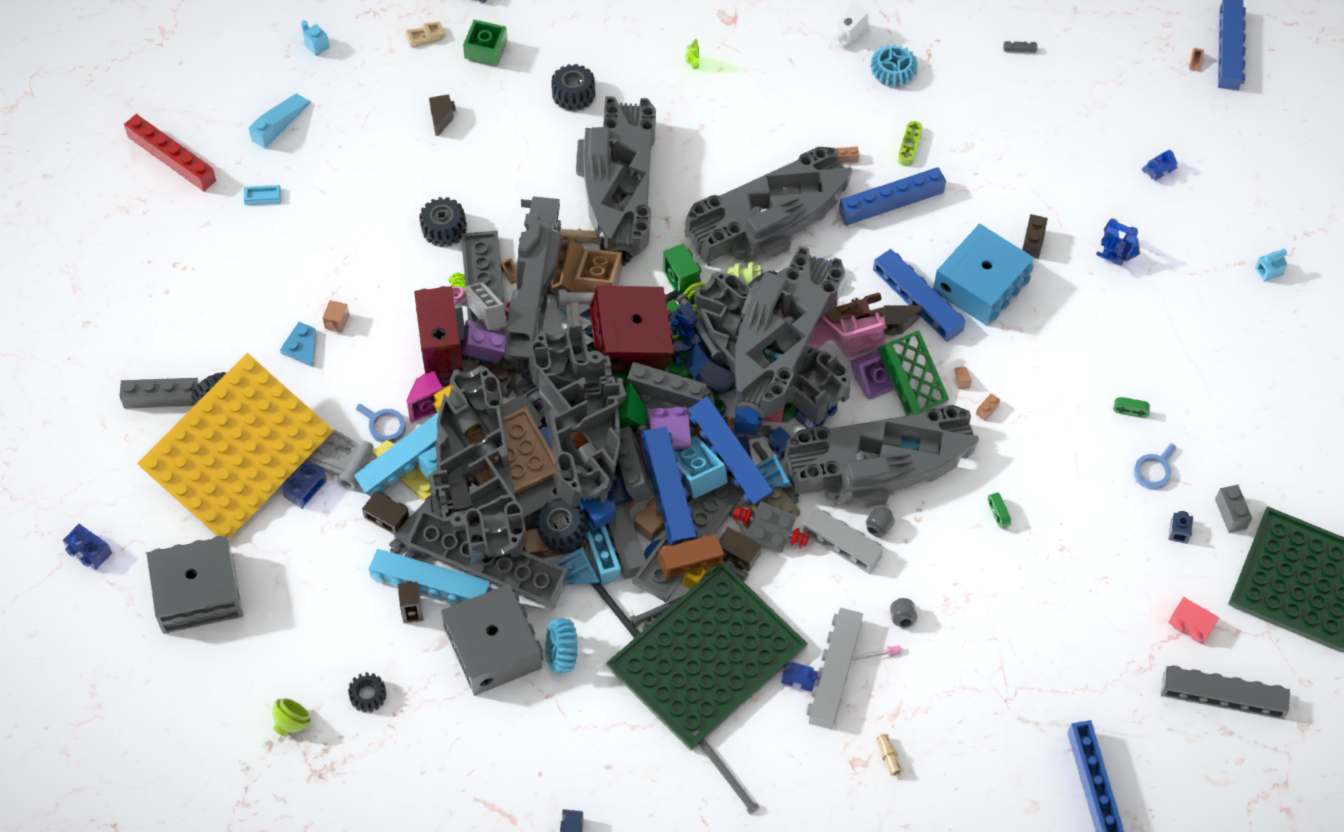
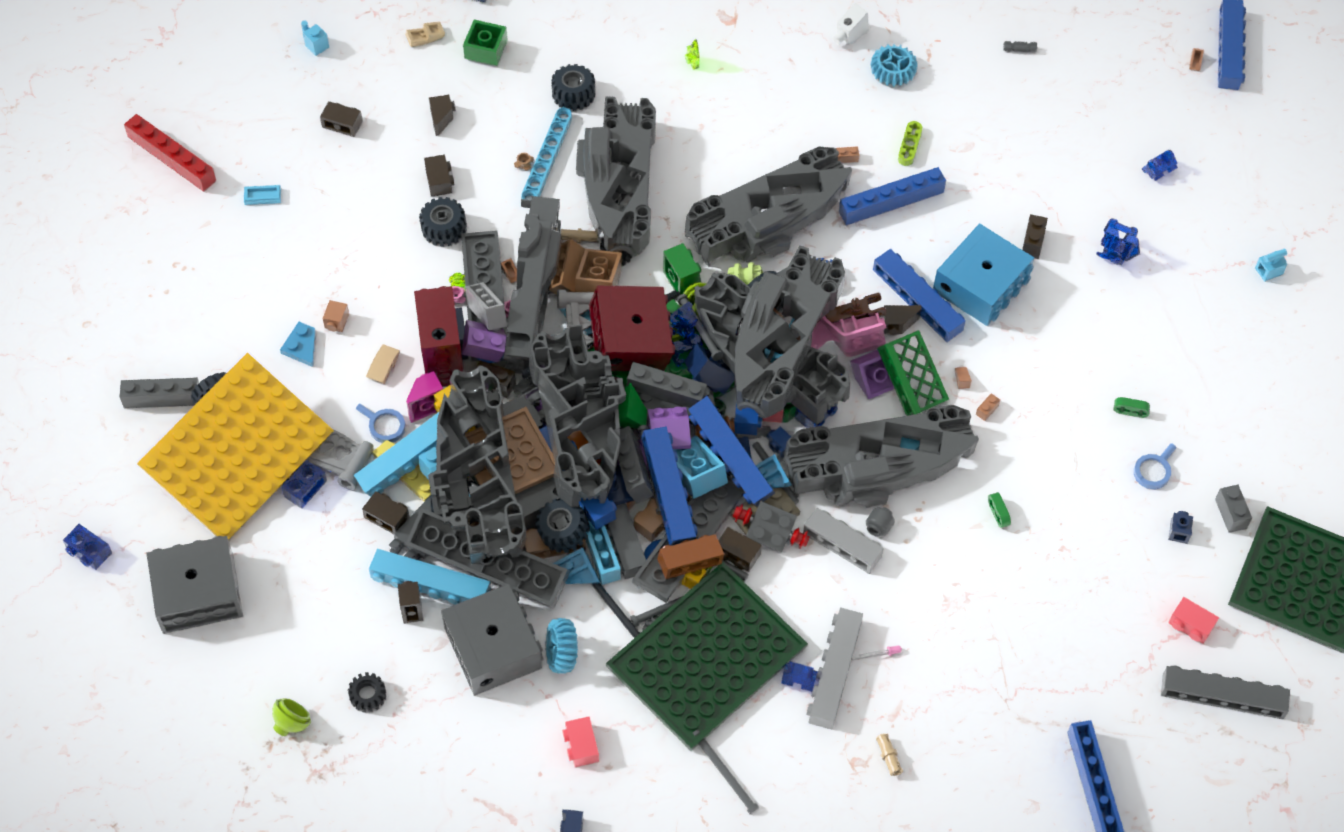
(275, 120): medium azure slope -> none
(341, 118): none -> dark brown brick
(382, 363): none -> tan slope
(438, 175): none -> dark brown brick
(524, 161): none -> medium nougat plate
(547, 164): none -> medium azure beam
(581, 742): none -> coral brick
(903, 612): dark grey head -> none

